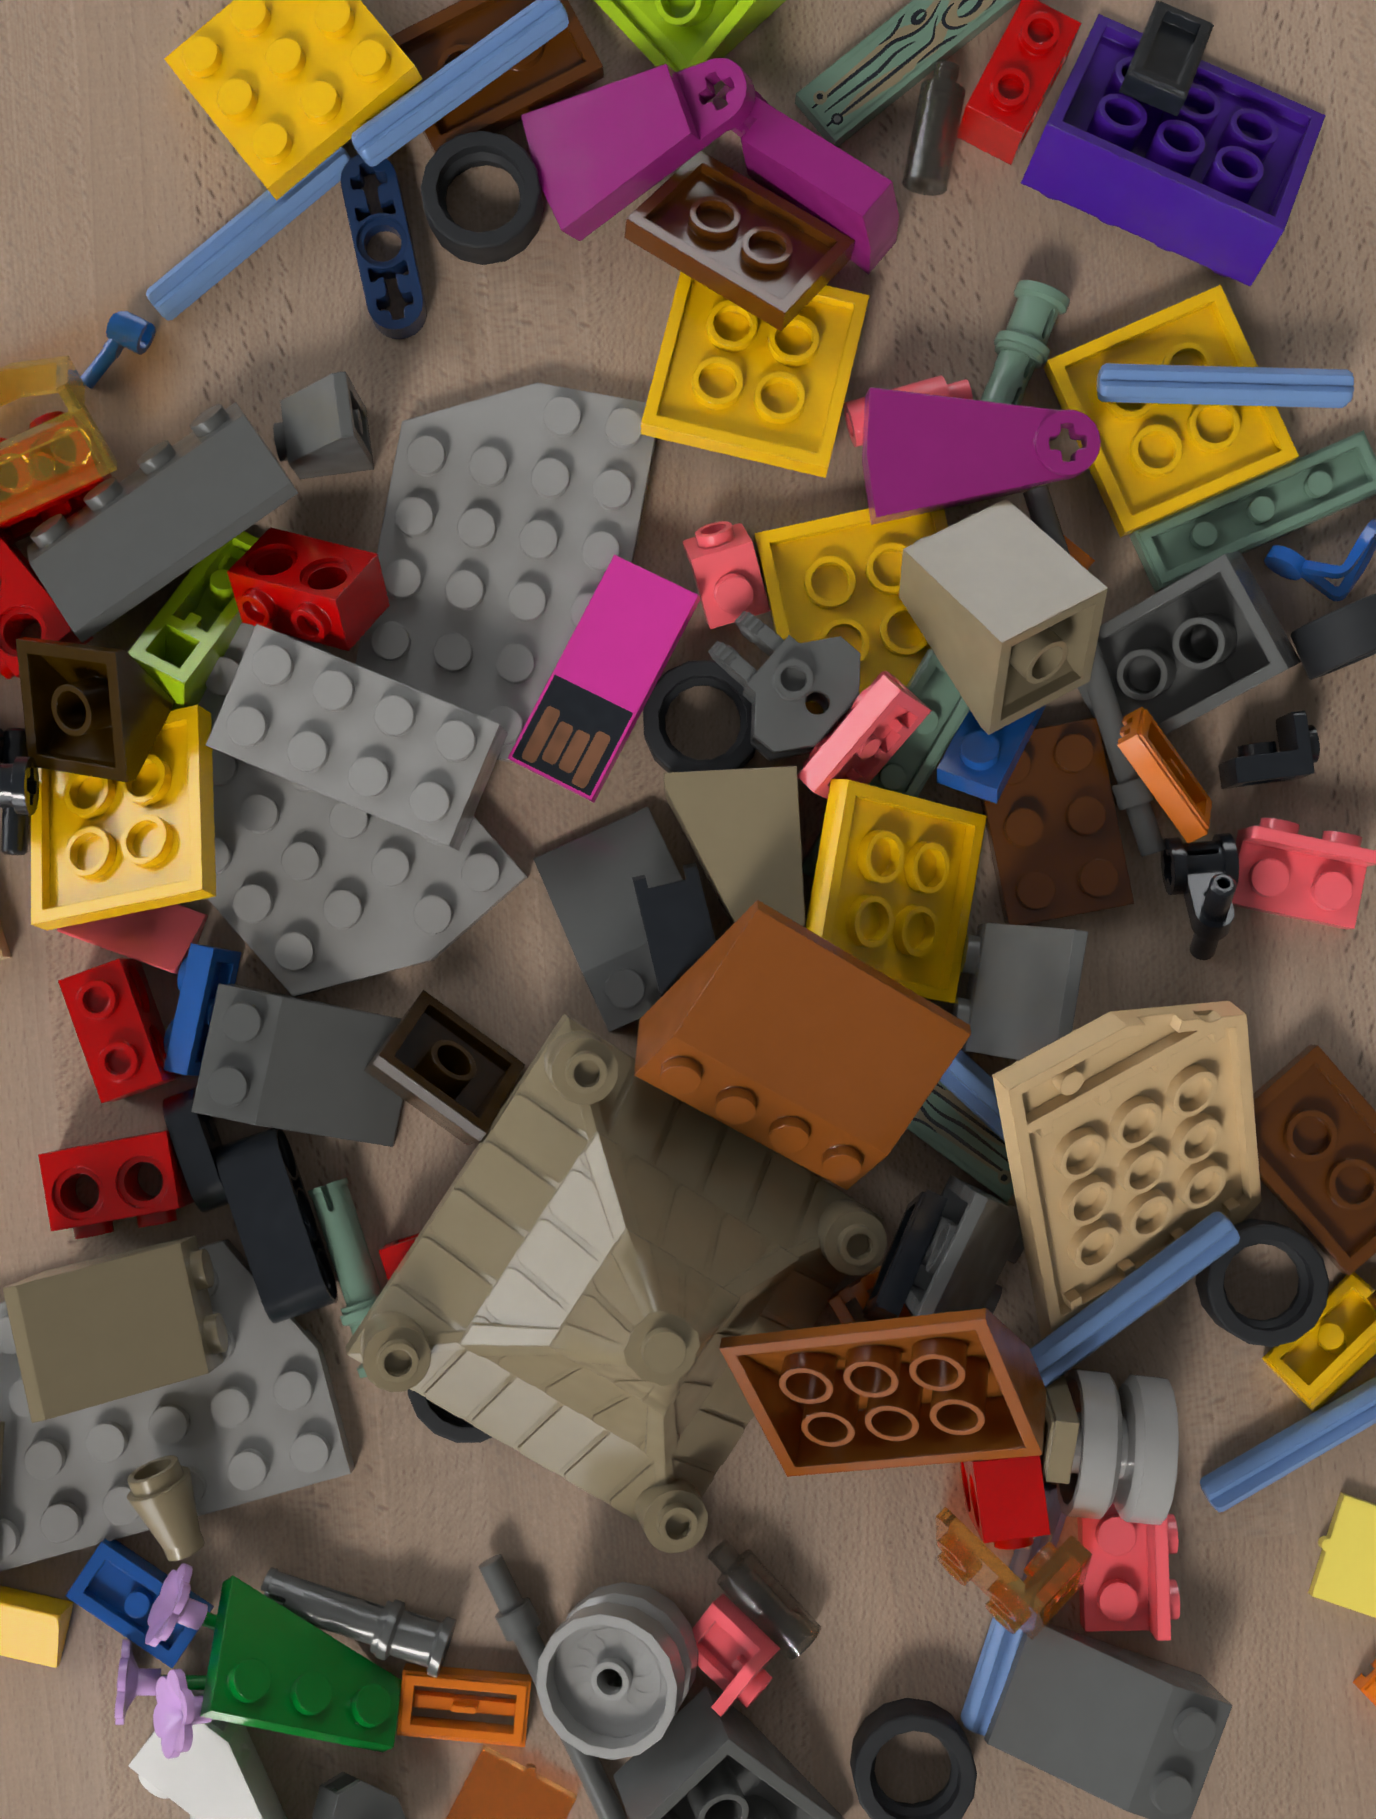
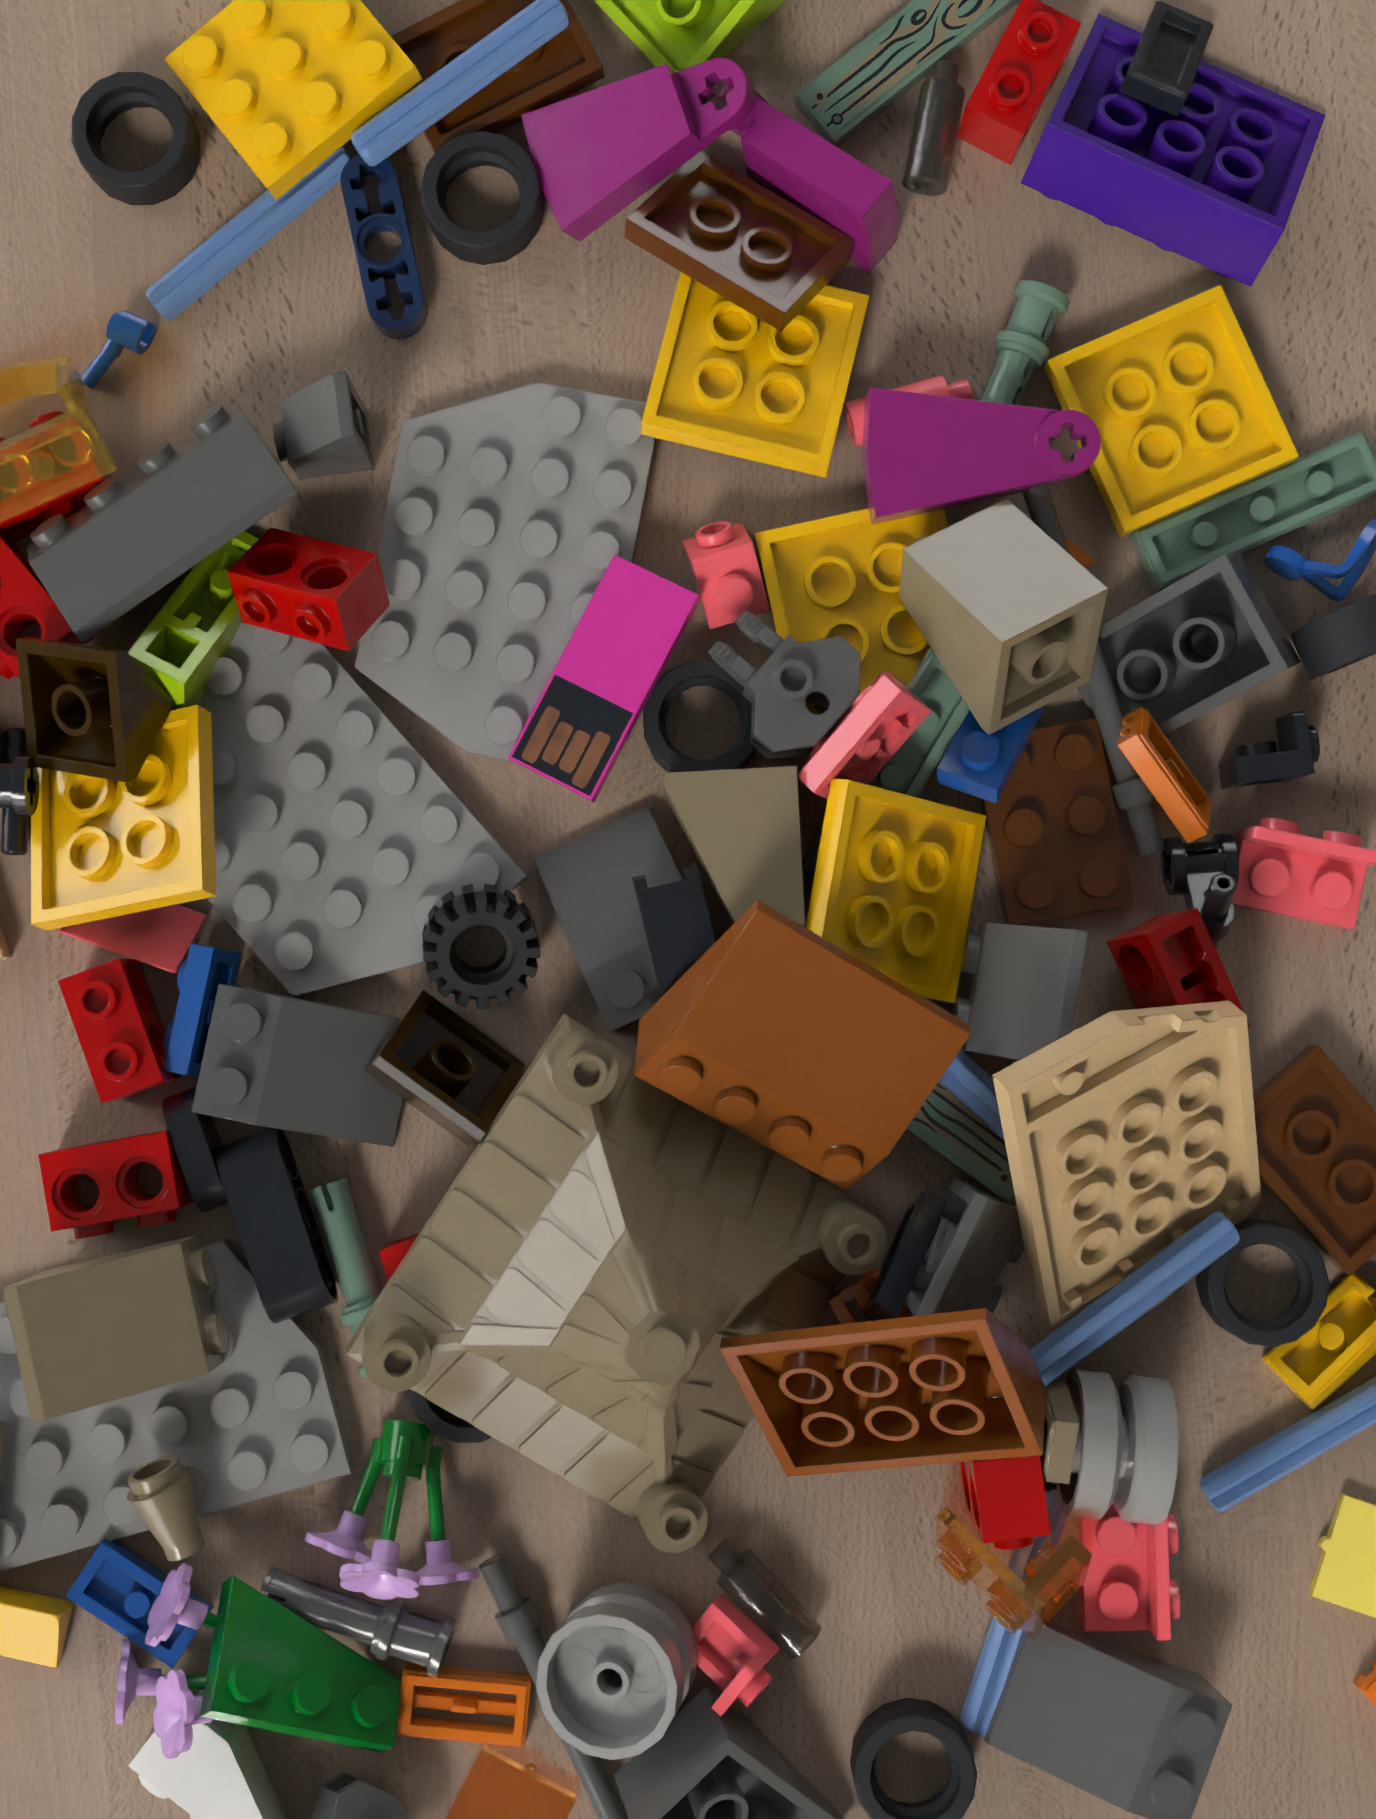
(119, 94): none -> black tyre
(357, 737): light grey brick -> none
(404, 1452): none -> plant
(489, 981): none -> black tyre
(1172, 962): none -> red brick
(1225, 385): medium blue axle -> none

